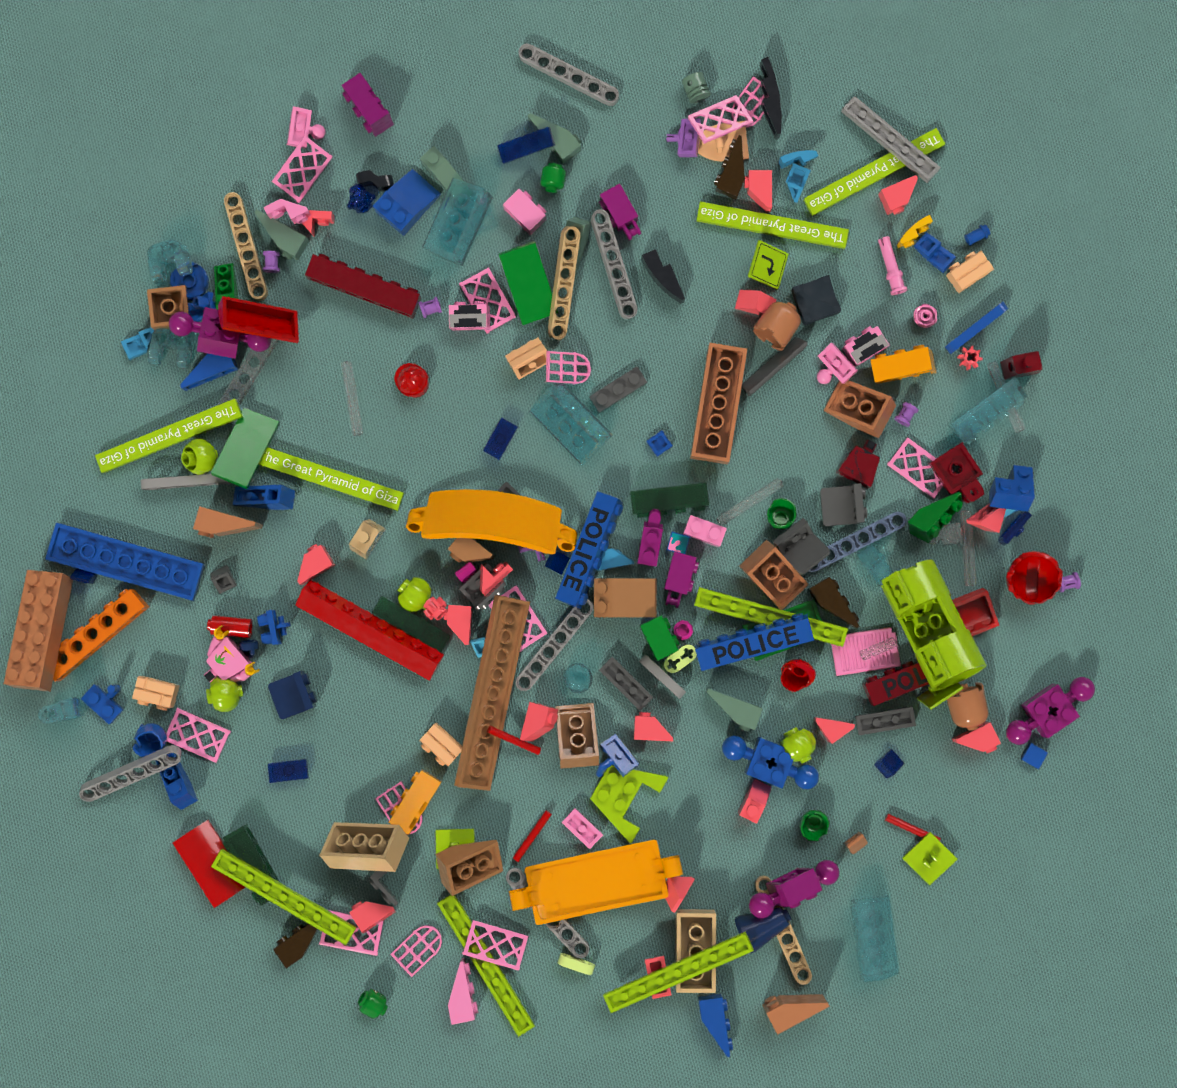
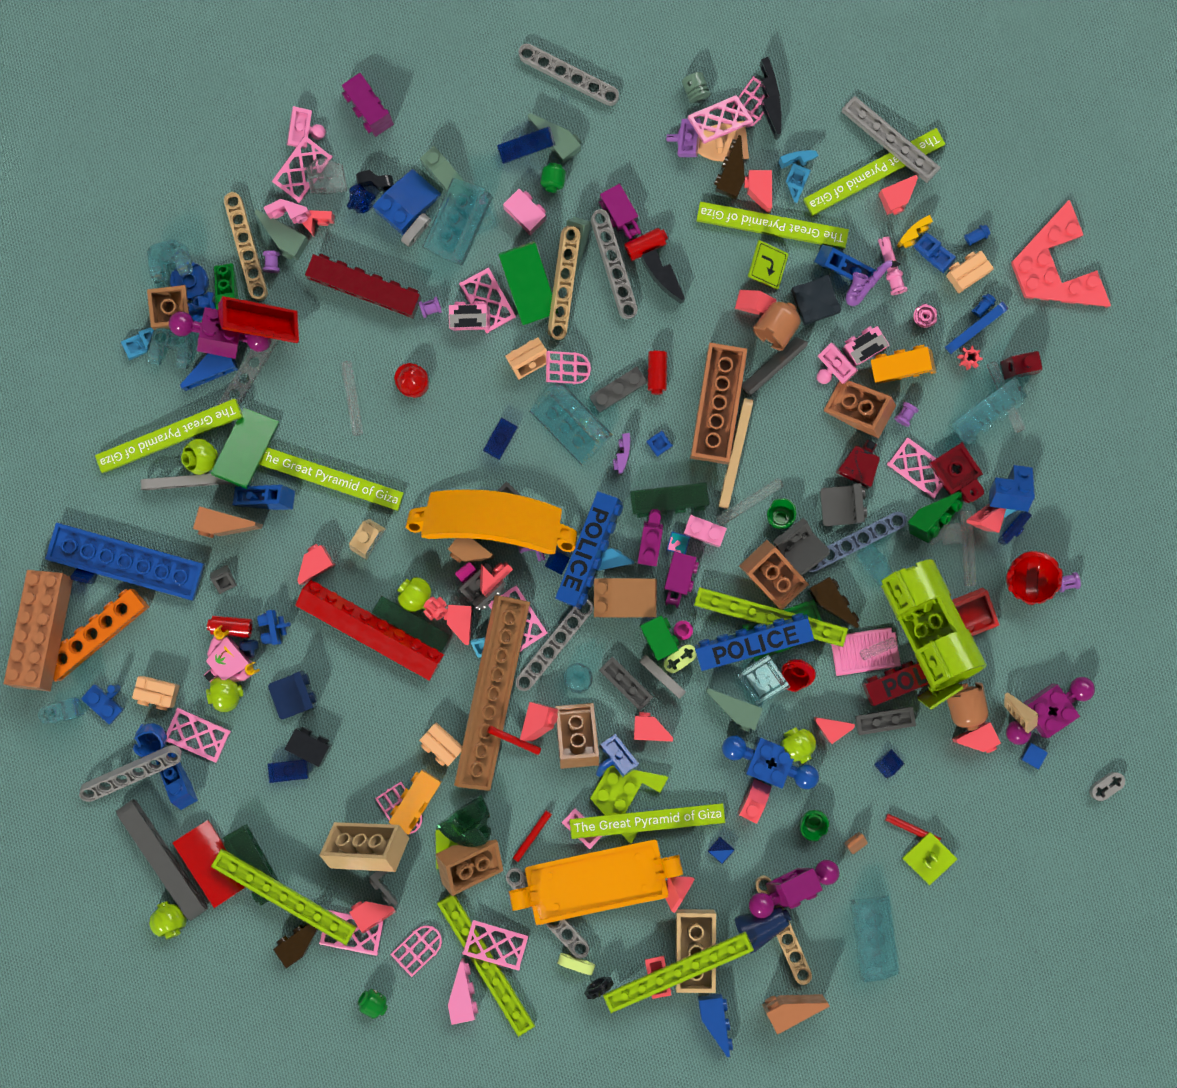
(162, 860): none -> dark grey beam
(167, 920): none -> lime plant
(308, 746): none -> black brick
(326, 177): none -> clear slope
(416, 230): none -> light grey beam
(468, 824): none -> clear green brick
(598, 987): none -> black gear
(621, 461): none -> medium lavender slope
(646, 243): none -> red brick
(647, 821): none -> lime tile
(657, 372): none -> red brick
(721, 850): none -> tile
(735, 453): none -> tan beam
(763, 680): none -> clear light blue tile
(841, 263): none -> blue slope
(862, 284): none -> medium lavender piece
(987, 301): none -> blue pin
(1022, 713): none -> tan slope
(1038, 273): none -> coral wing
(1104, 782): none -> light grey beam

